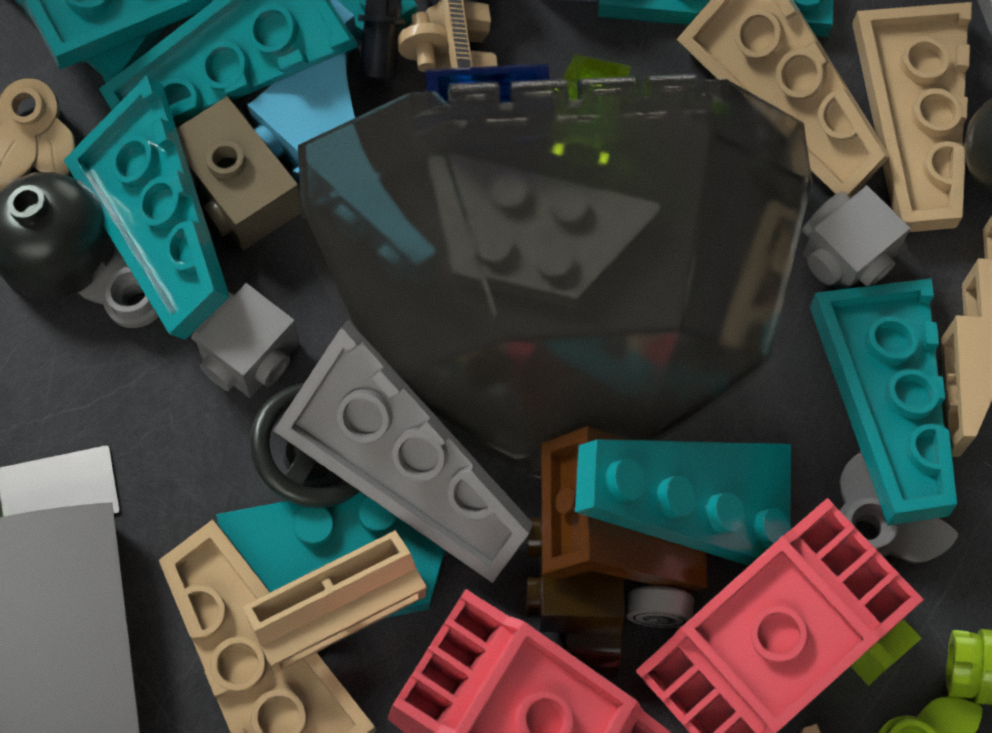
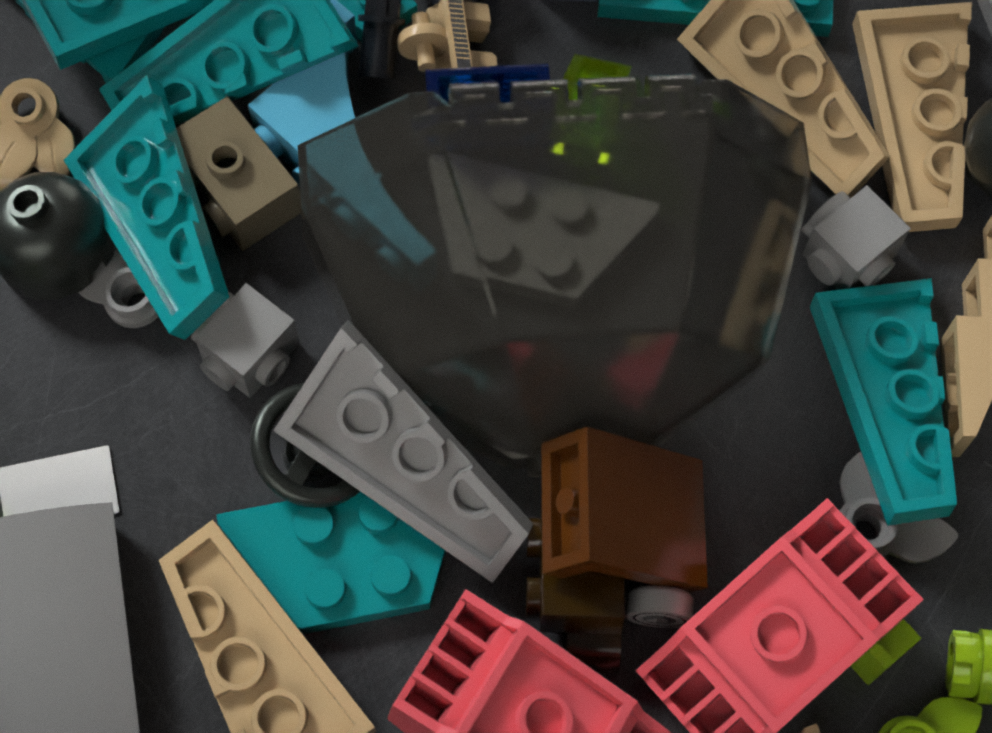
(335, 601): tan piece -> none
(694, 494): teal wing -> none

